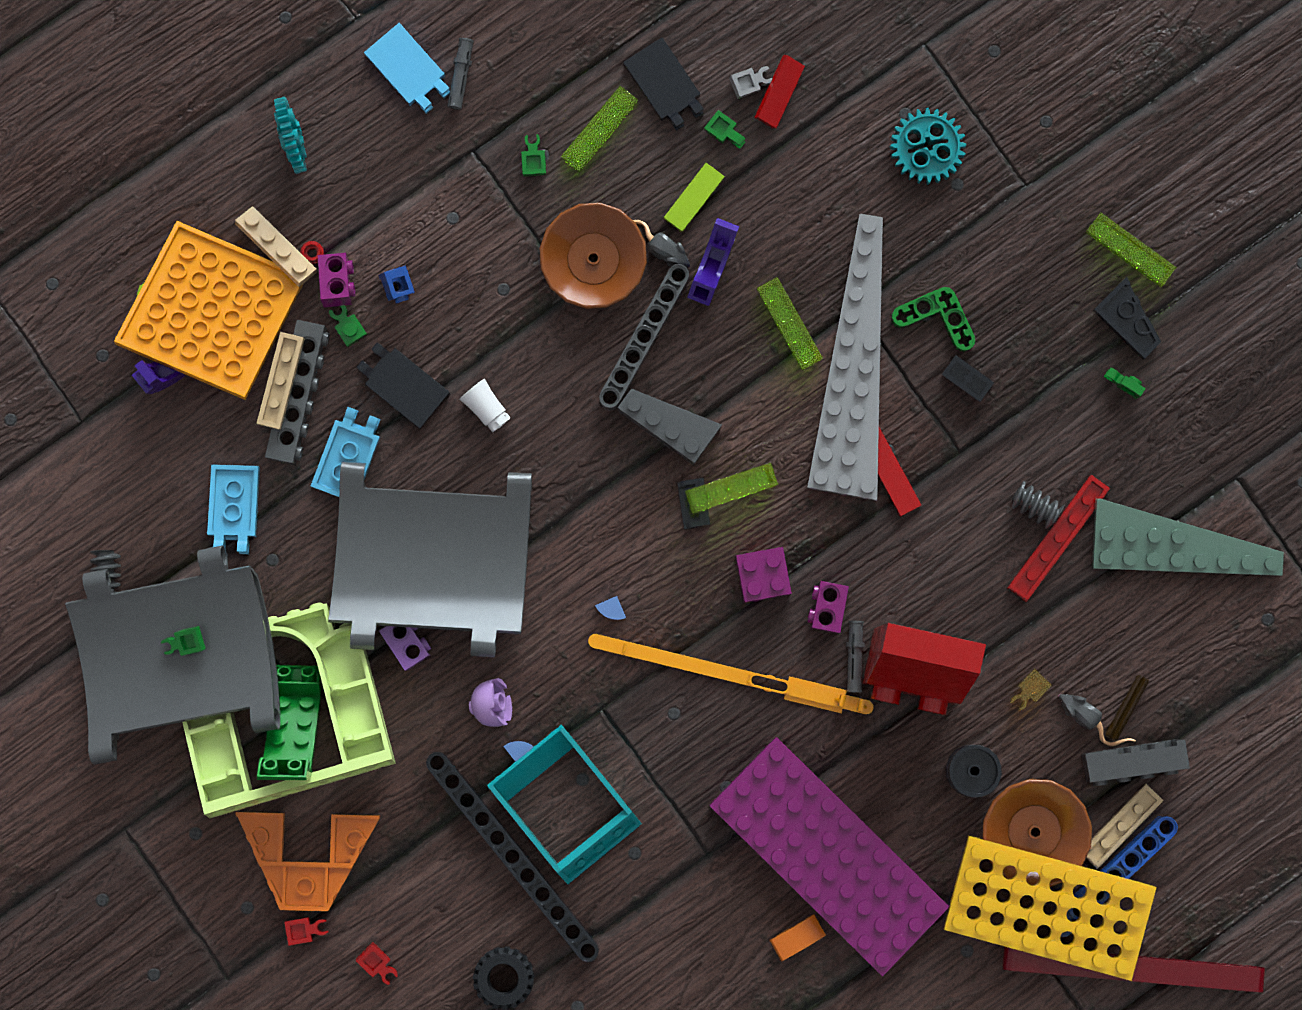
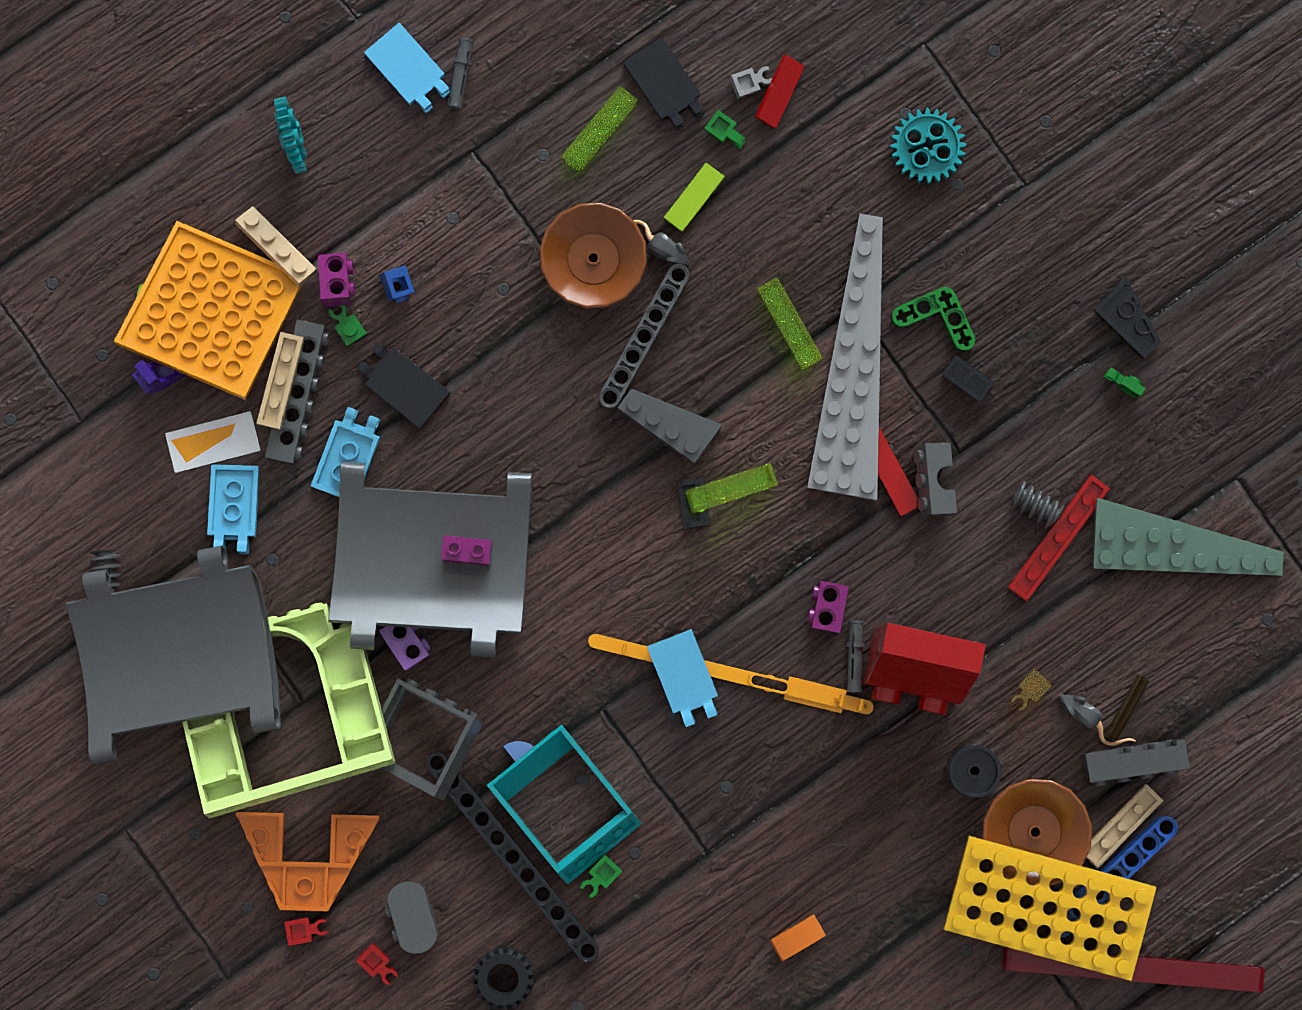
(186, 640): green plate -> none
(212, 441): none -> white sticker
(292, 746): green slope -> none
(312, 245): red plate -> none
(390, 712): none -> dark grey window
(412, 917): none -> dark grey brick
(466, 550): none -> magenta brick
(485, 405): white plant -> none
(490, 704): lavender cylinder -> none
(533, 160): green plate -> none
(603, 873): none -> green plate
(611, 609): medium blue tile -> none
(684, 675): none -> medium azure tile
(713, 262): dark purple arch -> none
(763, 575): magenta brick -> none
(829, 856): magenta brick -> none
(932, 497): none -> dark grey arch
(1131, 249): clear neon green plate -> none

